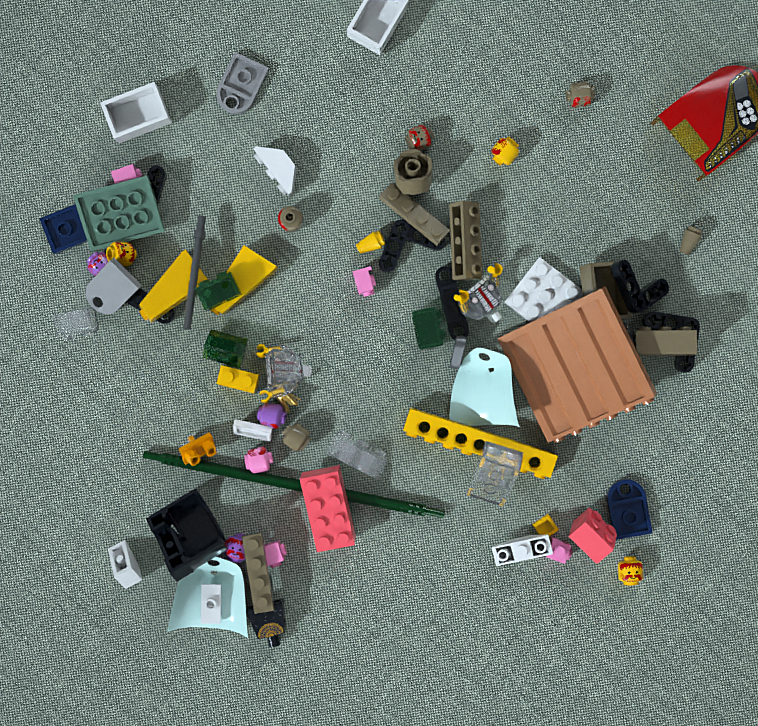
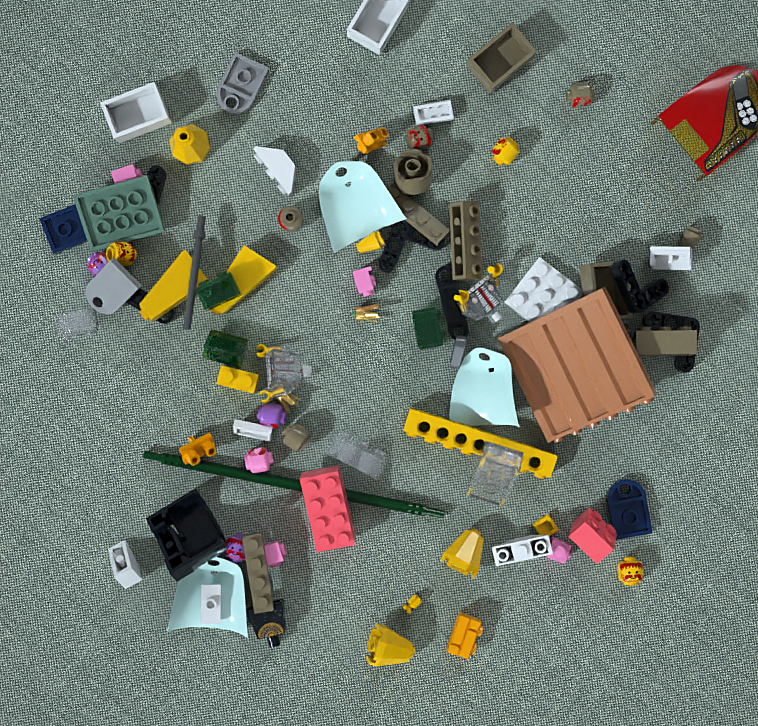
(189, 144): none -> yellow cone
(356, 209): none -> light aqua piece
(361, 313): none -> pearl gold piece
(371, 140): none -> light orange hips
(388, 647): none -> yellow cone
(413, 602): none -> yellow piece
(433, 112): none -> white plate
(464, 636): none -> light orange brick
(465, 553): none -> yellow cone
(501, 58): none -> dark tan piece
(670, 258): none -> white hinge

